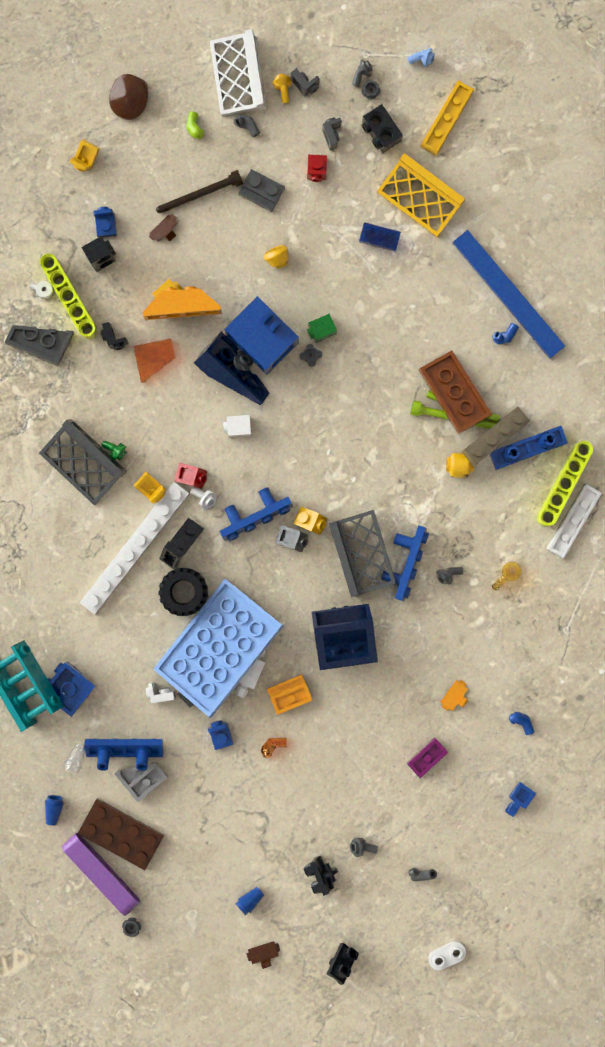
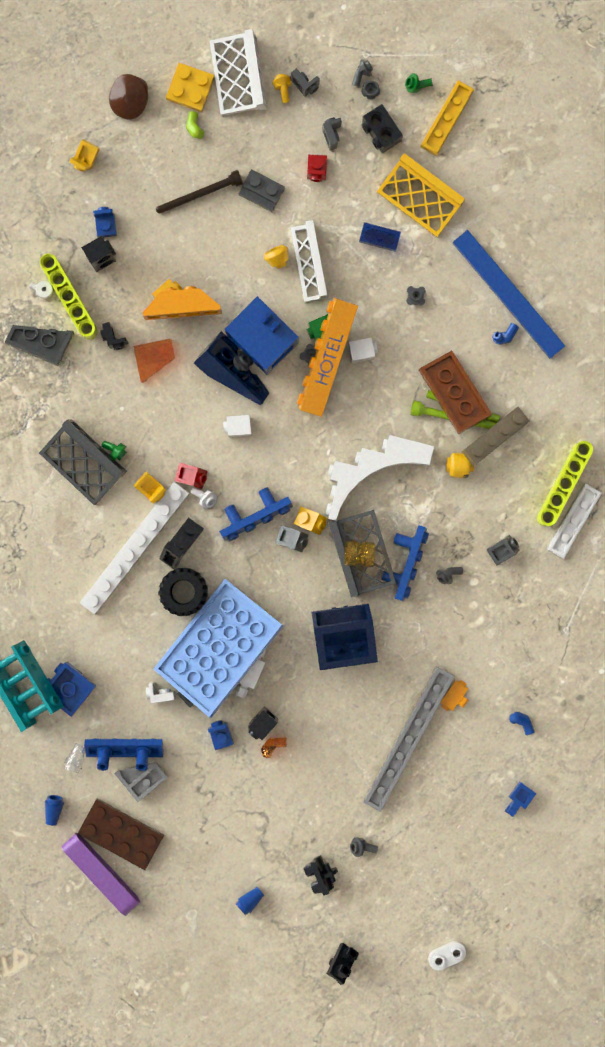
(126, 927): dark grey plate -> none
(164, 228): reddish brown piece -> none
(190, 87): none -> yellow plate
(247, 123): dark grey arm -> none
(262, 724): none -> black brick
(263, 954): reddish brown piece -> none
(289, 694): light orange plate -> none
(317, 267): none -> white fence
(327, 356): none -> light orange brick
(359, 554): none -> clear yellow wheel
(362, 350): none -> white brick
(396, 452): none -> white arch
(408, 739): none -> light grey plate
(411, 299): none -> dark grey plate
(413, 84): none -> green plate
(422, 875): dark grey arm -> none
(426, 56): light blue plate -> none
(427, 757): magenta plate -> none
(503, 550): none -> dark grey bracket
(506, 575): clear yellow plate -> none
(528, 447): blue plate -> none

